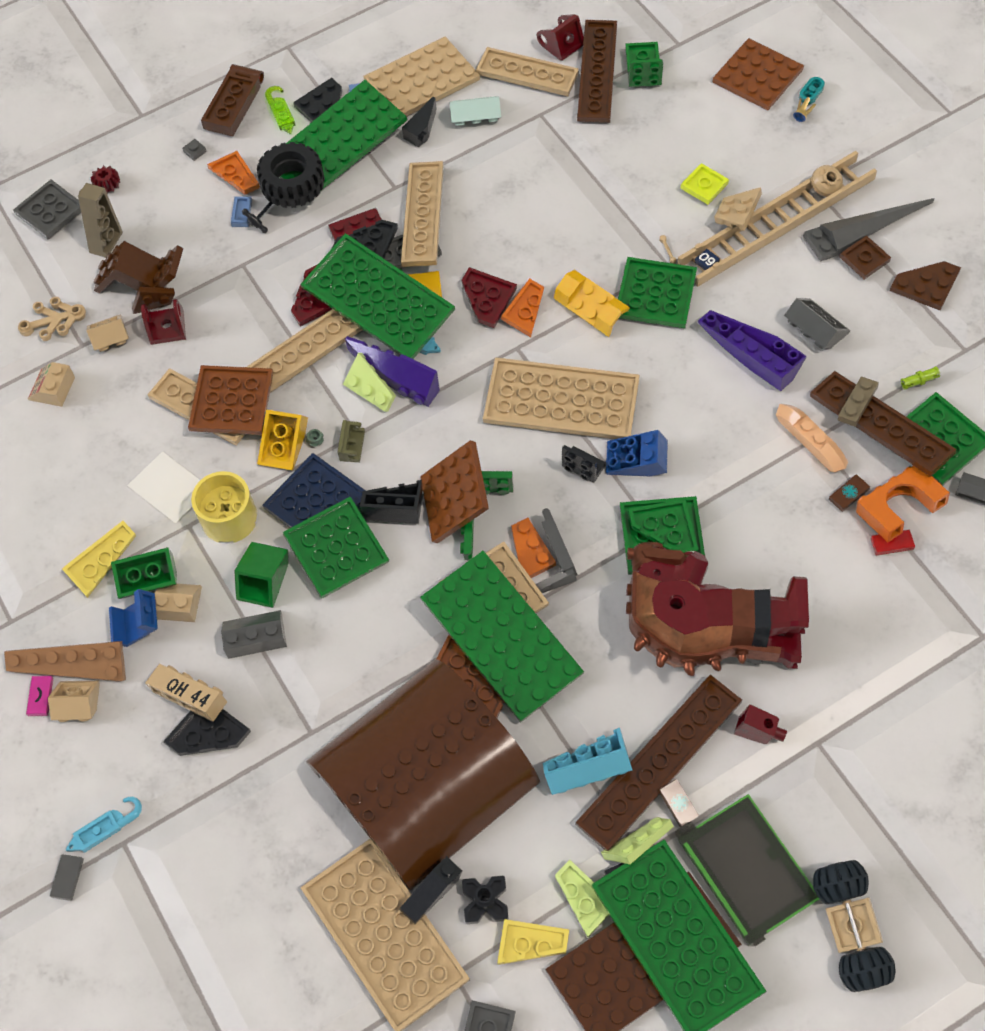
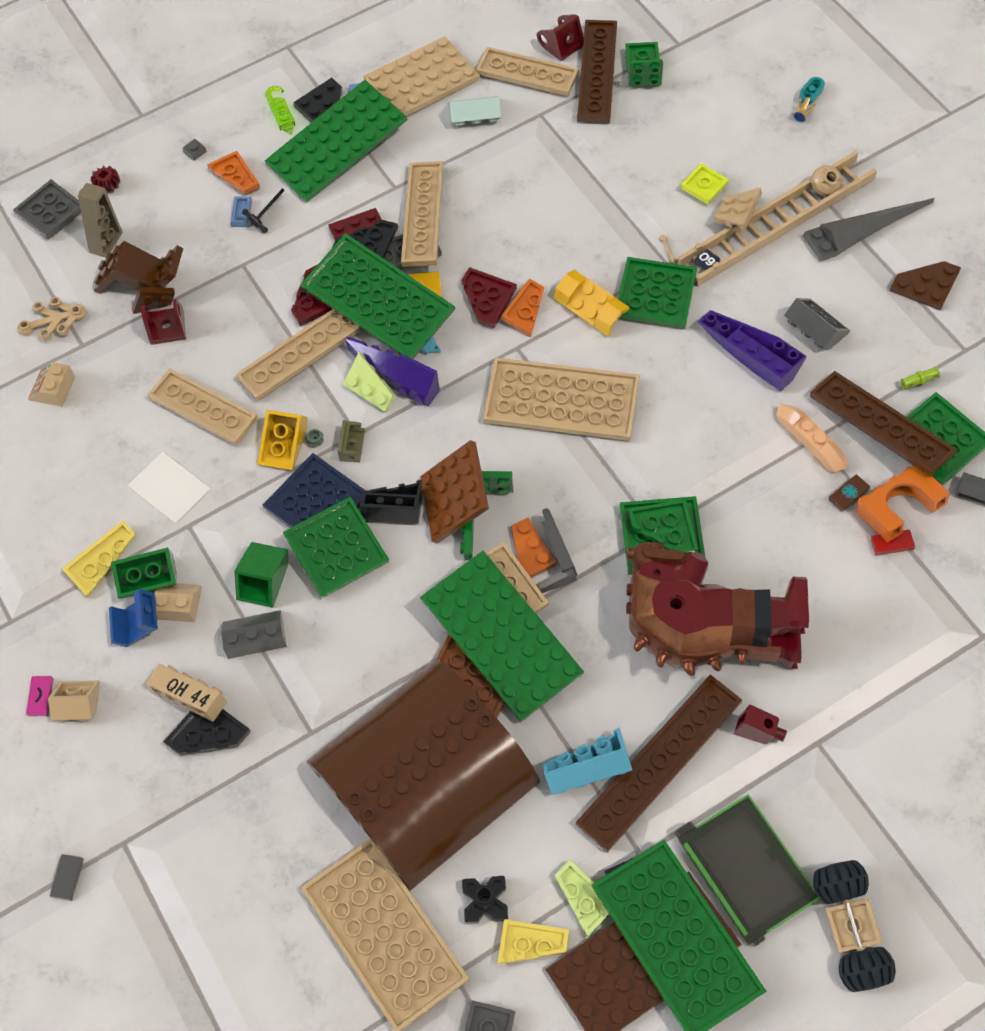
(90, 661): medium nougat wing -> none
(103, 827): medium azure plate -> none
(107, 333): tan slope -> none
(224, 507): light yellow brick -> none
(231, 400): dark orange plate -> none
(232, 100): reddish brown hinge -> none
(294, 190): black tyre -> none
(419, 126): black slope -> none
(431, 890): black slope -> none
(582, 463): black bracket -> none
(636, 843): yellowish green wing -> none
(637, 455): blue slope -> none
(678, 803): tile -> none
(758, 74): dark orange plate -> none
(858, 401): dark tan plate -> none
(865, 257): reddish brown plate -> none

